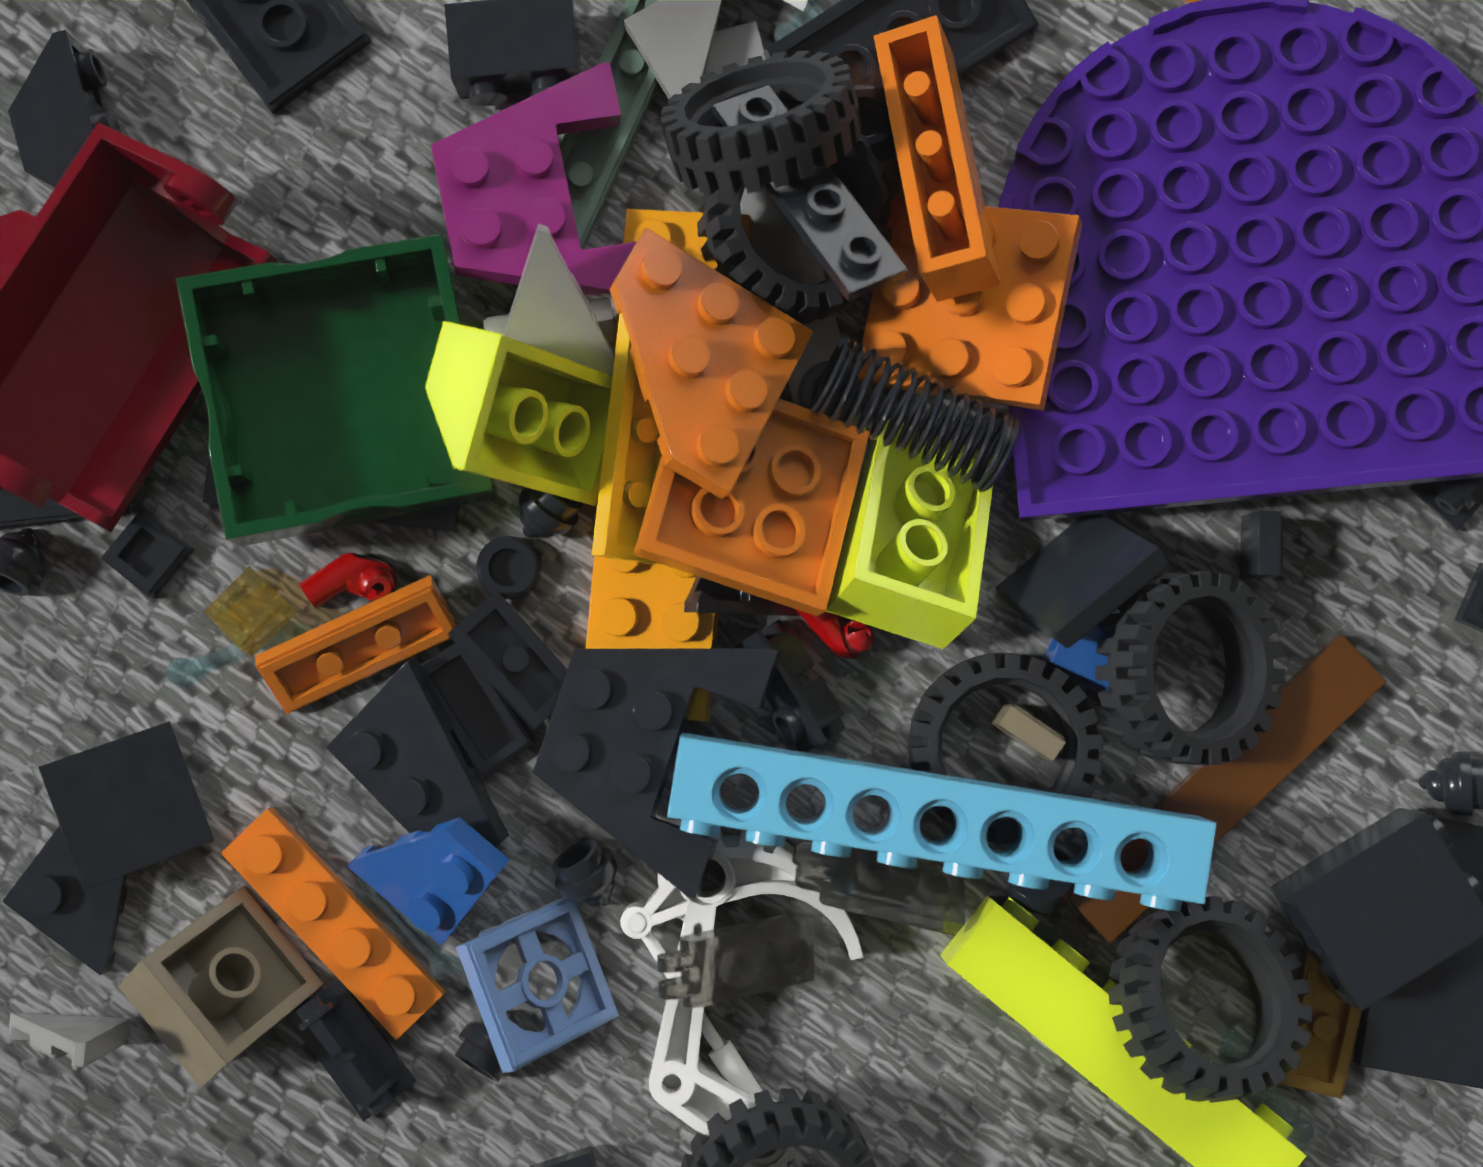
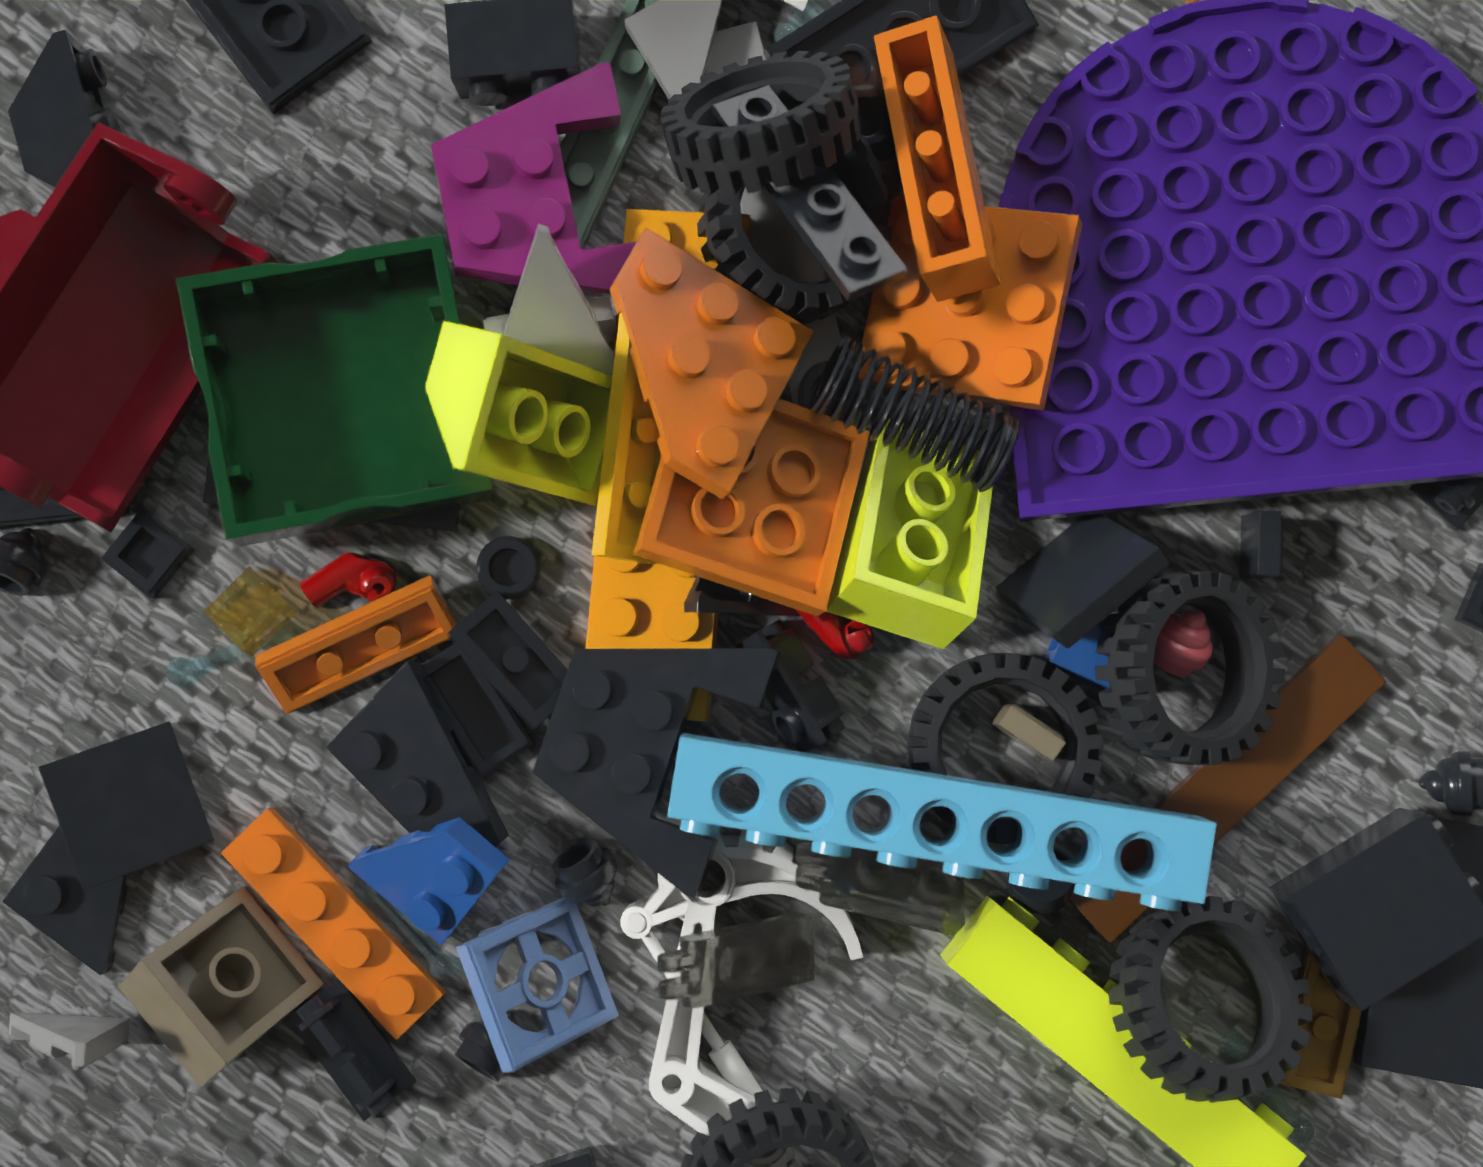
(546, 513): black plate -> none
(1183, 644): none -> coral plate

